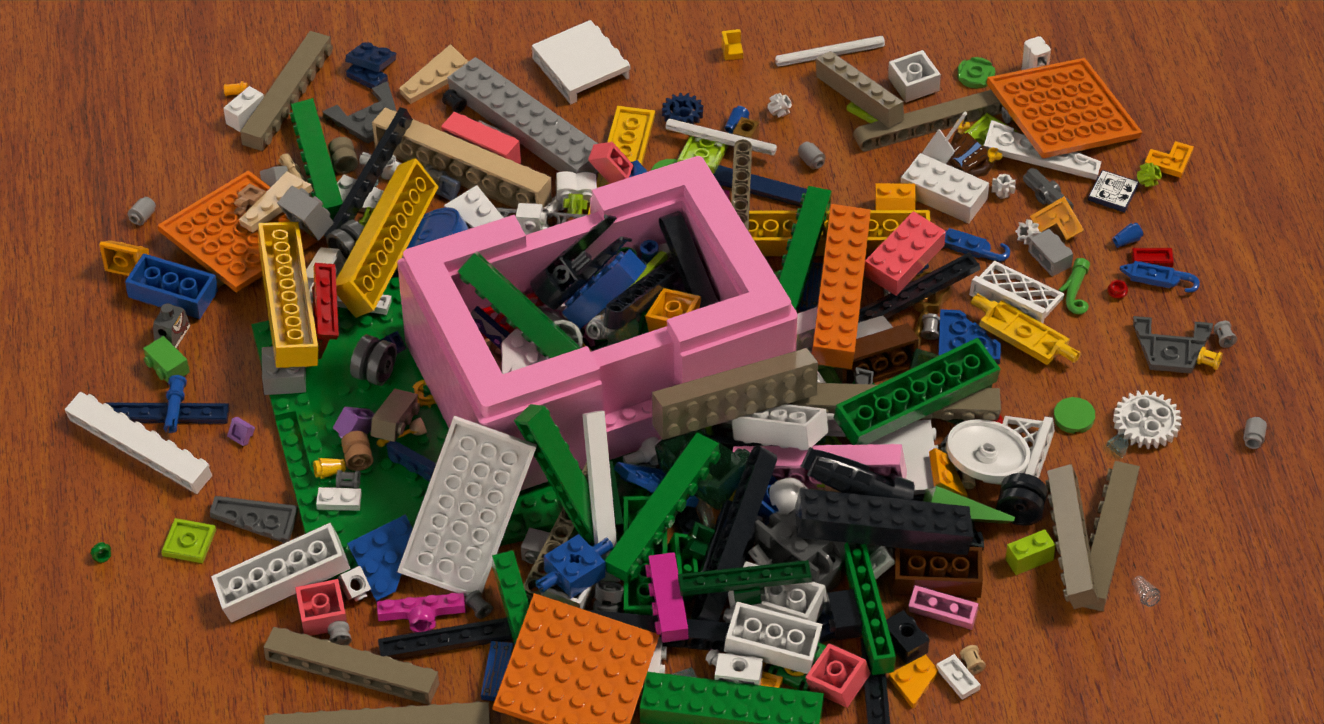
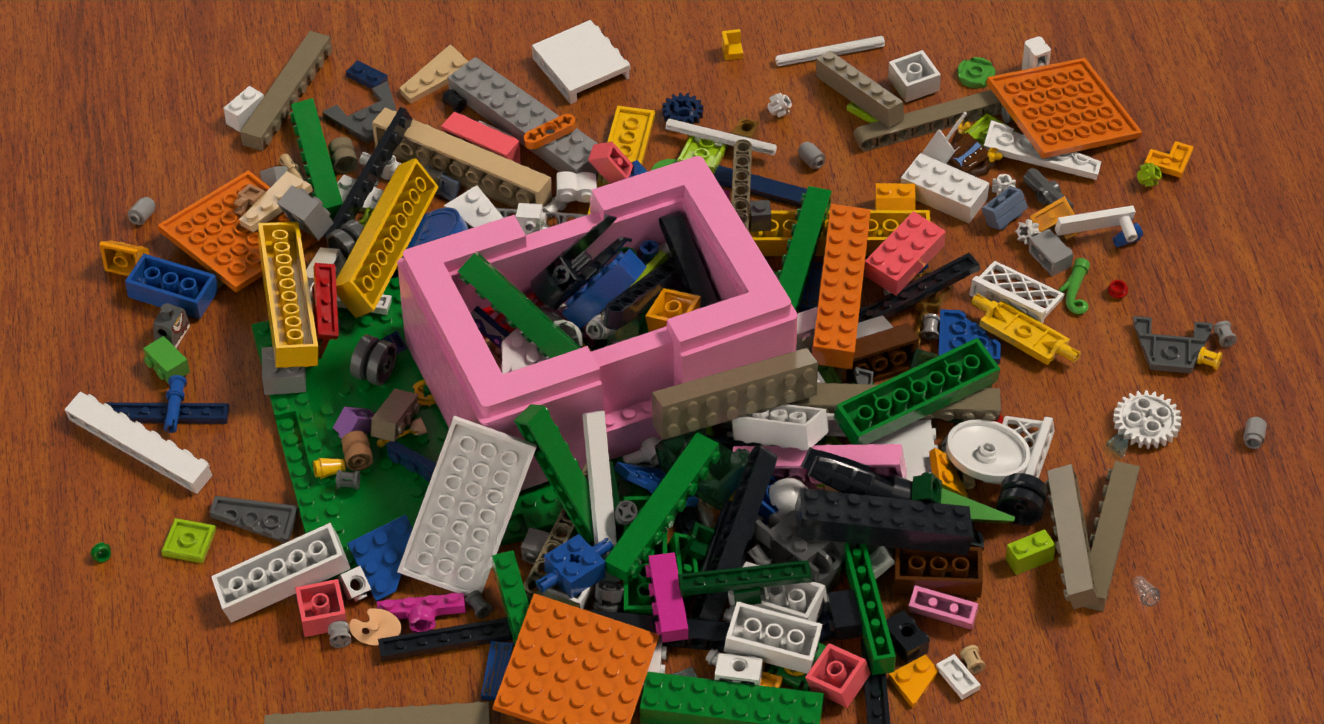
(234, 89): light orange pin -> none
(240, 431): medium lavender tile -> none
(339, 499): white plate -> none
(351, 665): dark tan brick -> none
(371, 57): dark blue plate -> none
(381, 625): none -> light nougat piece
(533, 137): none -> orange beam
(575, 203): lime gear -> none
(627, 508): none -> dark grey wheel
(734, 118): blue cone -> none
(760, 215): none -> dark grey brick
(926, 488): none -> dark green brick
(977, 246): blue plate -> none
(1004, 208): none -> sand blue brick
(1074, 415): bright green tile -> none
(1100, 219): none -> white piece
(1113, 191): tile -> none
(1154, 256): red tile -> none
(1158, 275): blue plate -> none

